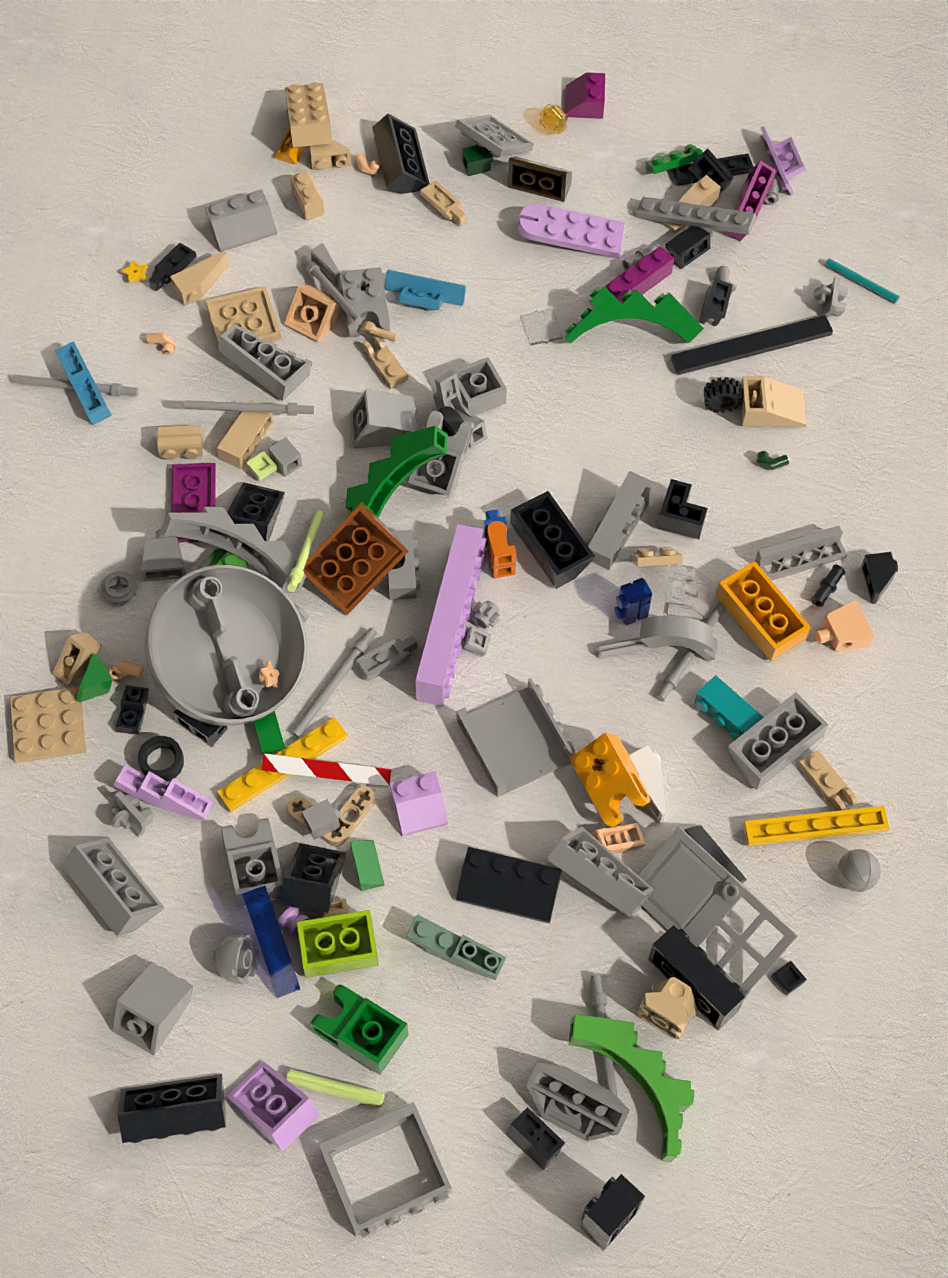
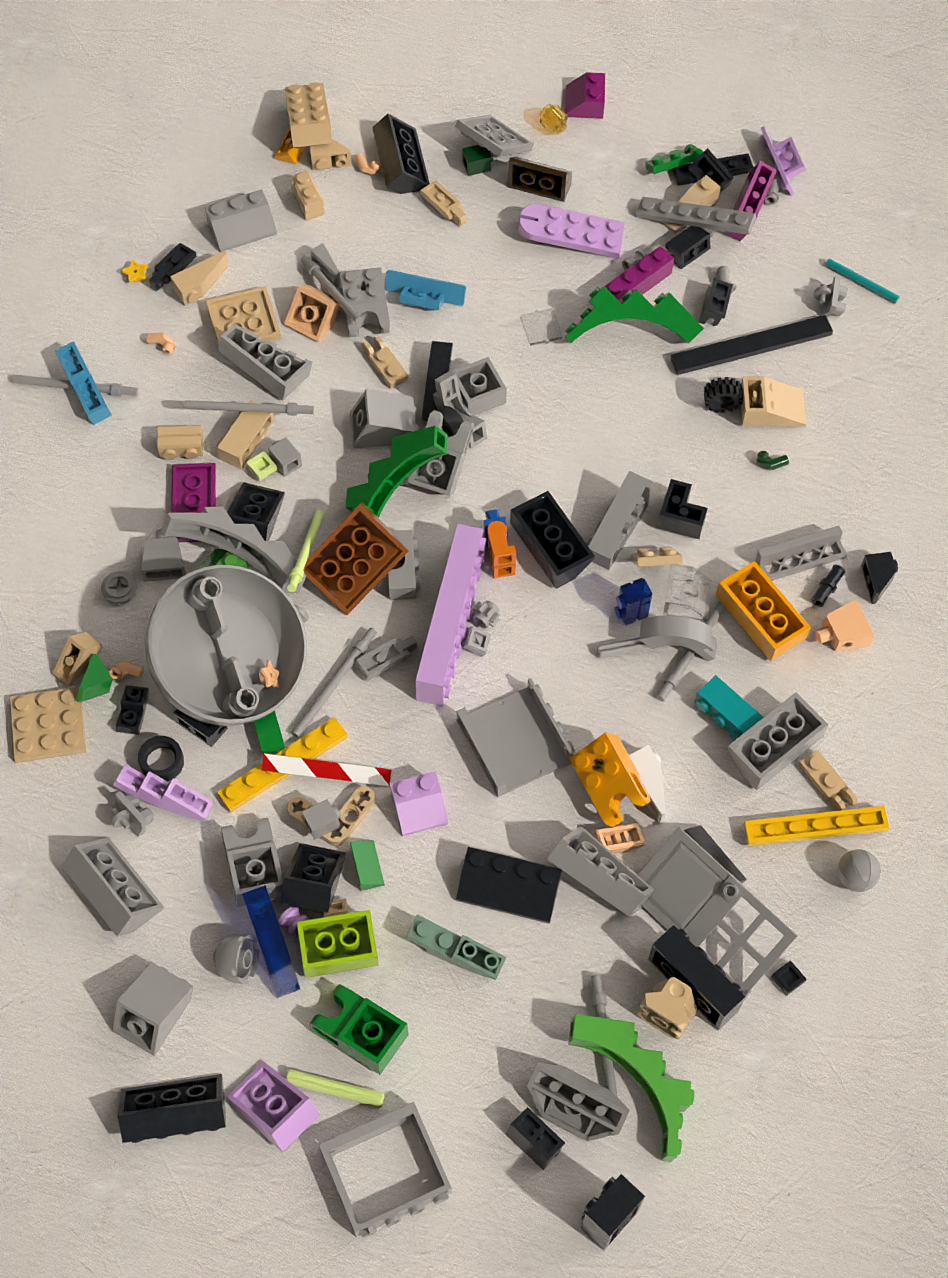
(371, 330): tan bar -> none
(438, 365): none -> black slope

